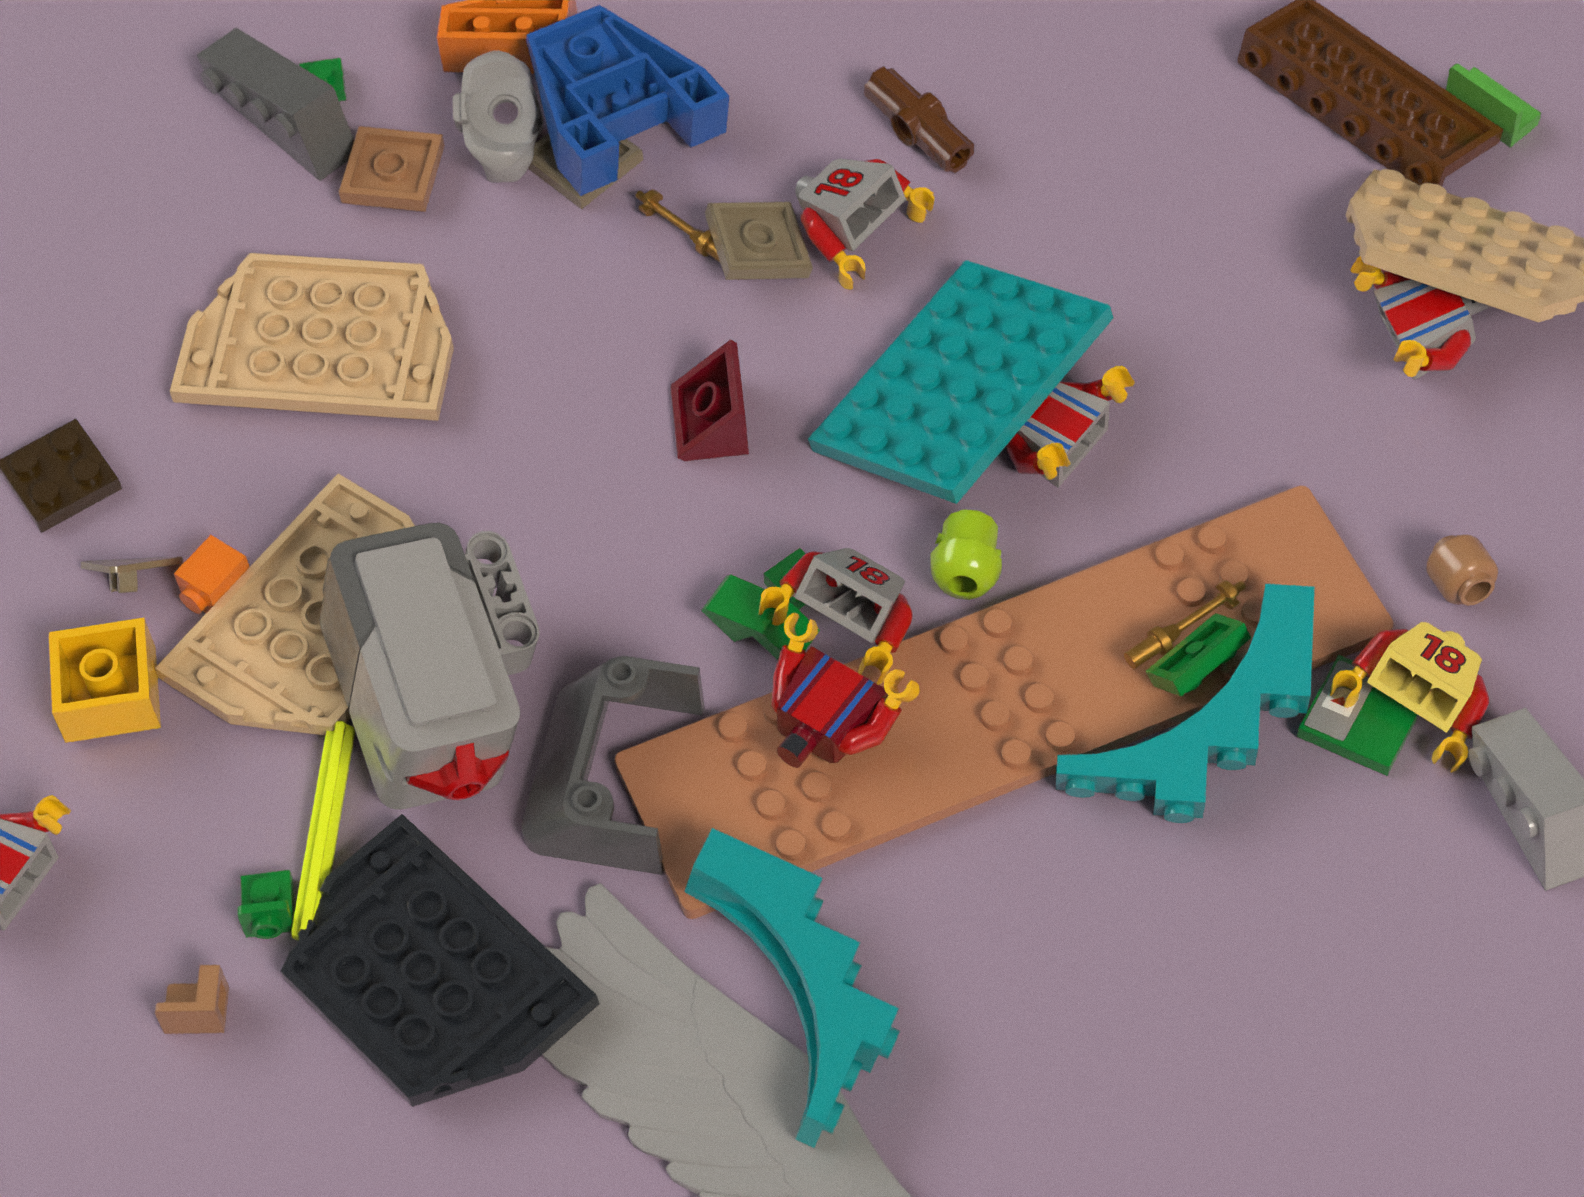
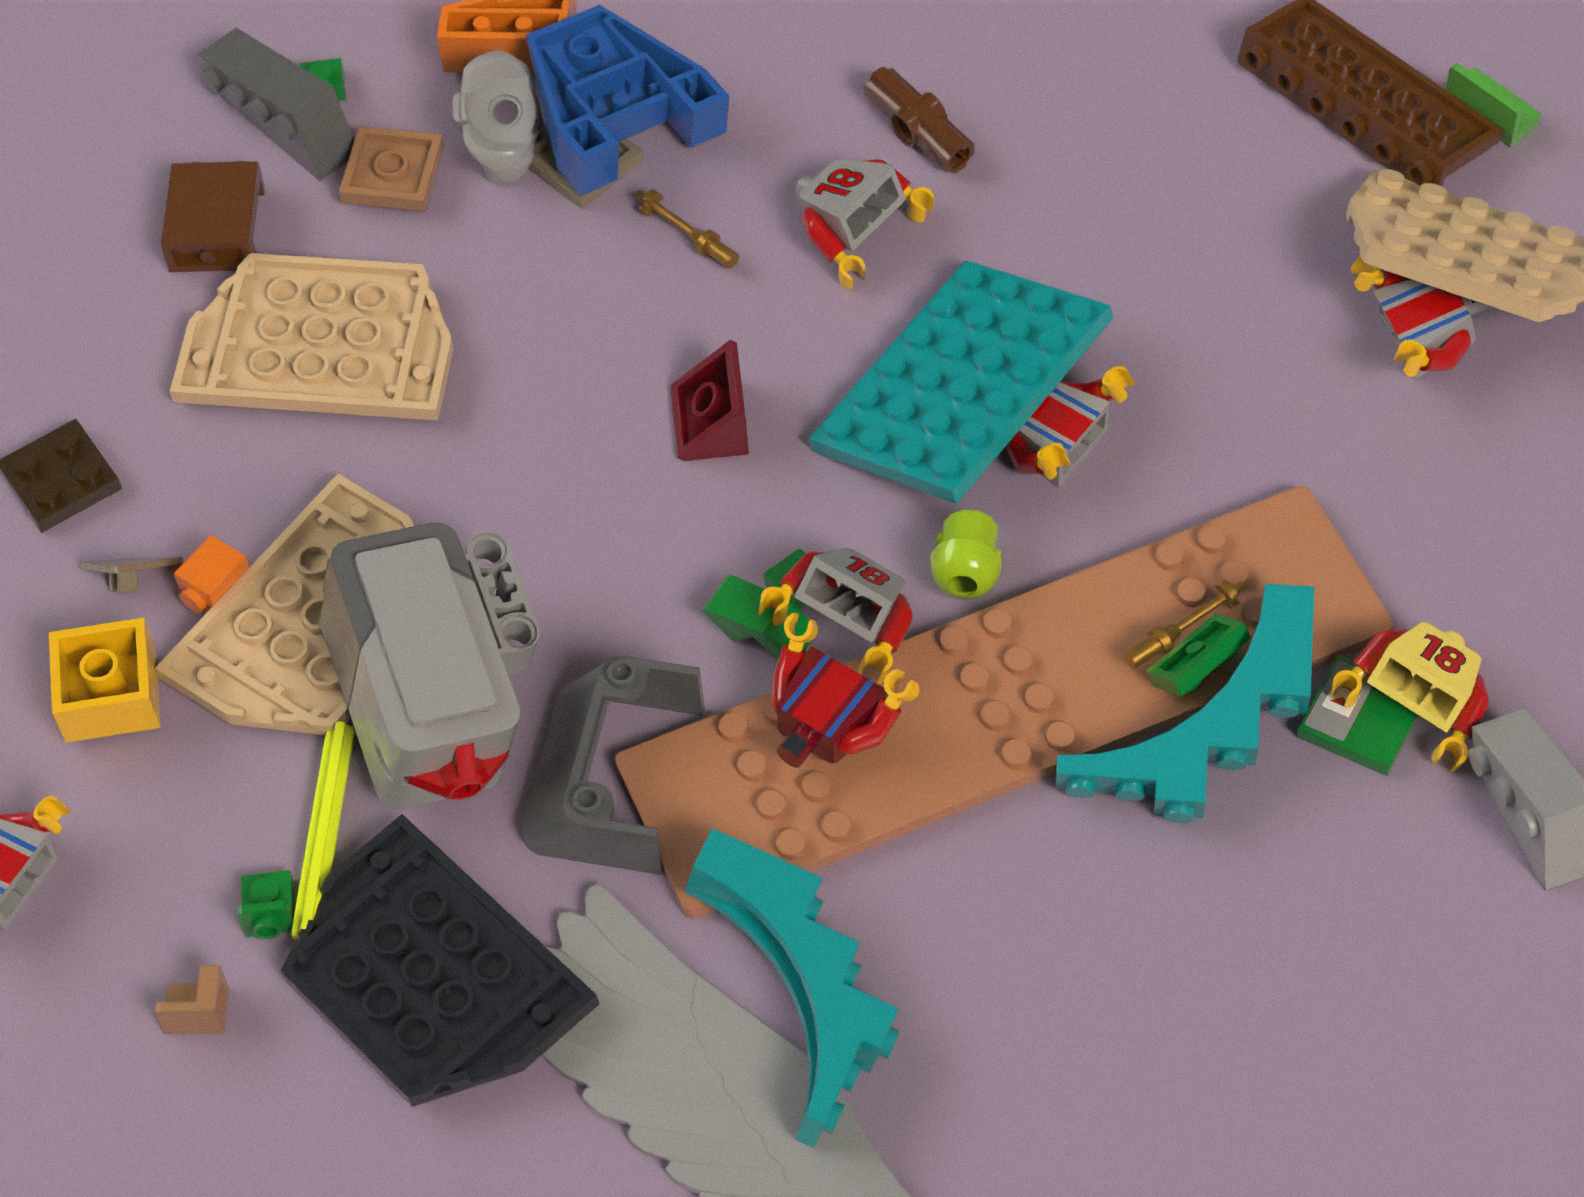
(210, 215): none -> reddish brown panel
(758, 240): dark tan tile -> none
(1462, 569): medium nougat head -> none

